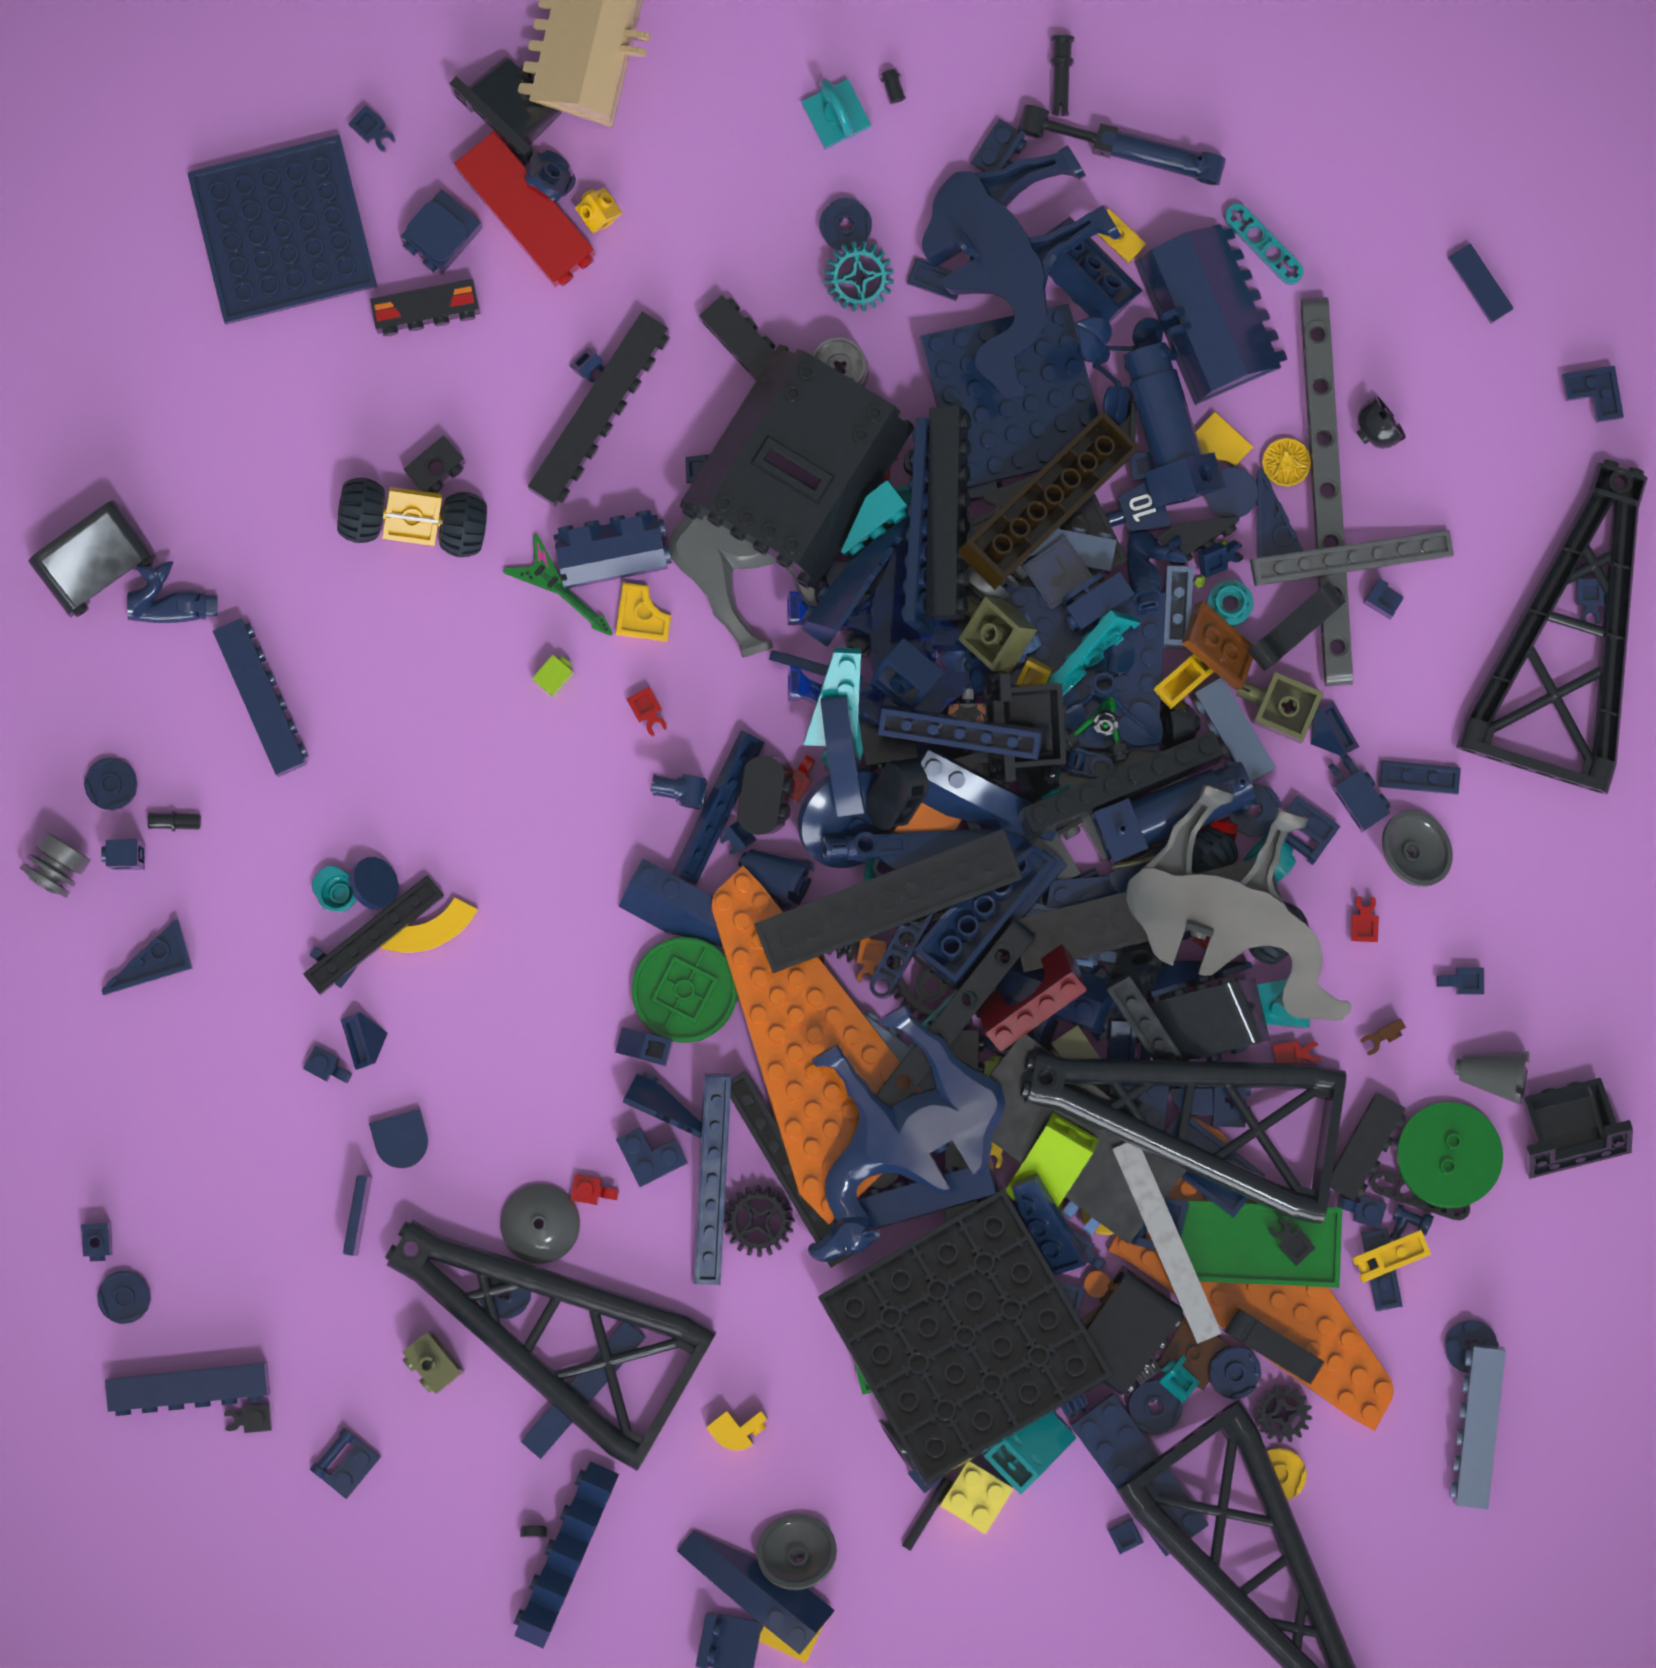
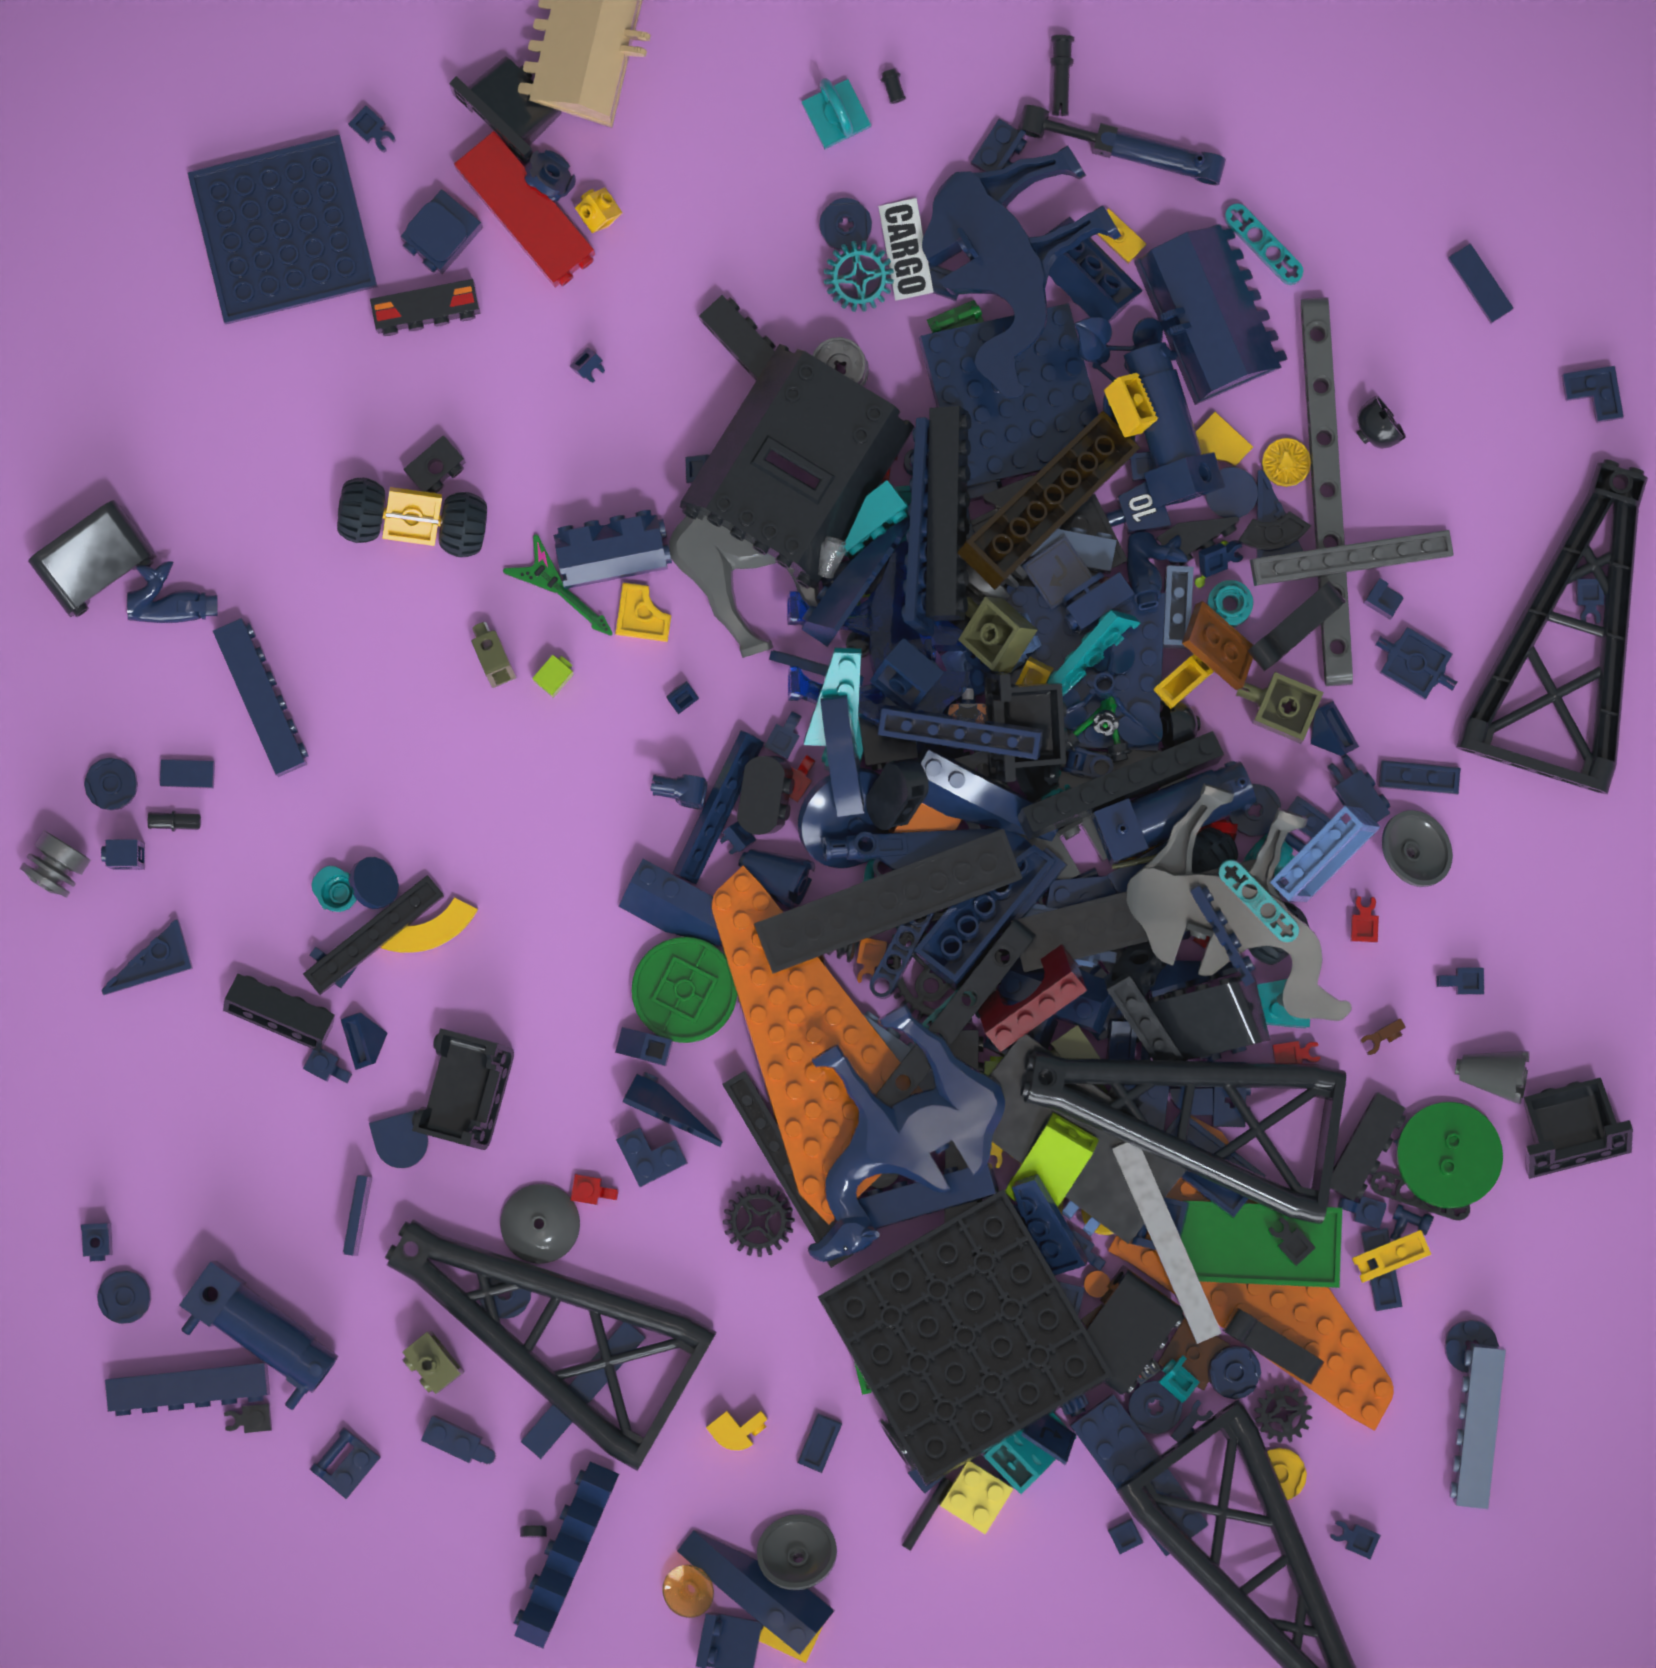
(187, 774): none -> dark blue tile
(258, 1329): none -> dark blue piece
(279, 1012): none -> black brick
(457, 1441): none -> dark blue hinge
(465, 1090): none -> black windscreen
(492, 655): none -> olive torso
(598, 409): black brick -> none
(645, 708): red plate -> none
(678, 1596): none -> clear yellow dish
(682, 697): none -> dark blue slope
(712, 1178): dark blue tile -> none
(782, 738): none -> dark blue plate
(819, 1443): none -> dark blue tile
(831, 555): none -> clear cone
(904, 248): none -> sticker
(958, 317): none -> green hinge
(1051, 1438): none -> dark blue piece
(1130, 404): none -> yellow brick
(1187, 1424): none -> dark blue plate
(1230, 941): none -> dark blue wing
(1232, 729): sand blue brick -> none
(1260, 899): none -> teal beam
(1274, 534): none -> black tile
(1325, 854): none -> medium blue window
(1360, 1540): none -> dark blue plate
(1416, 663): none -> dark blue plate

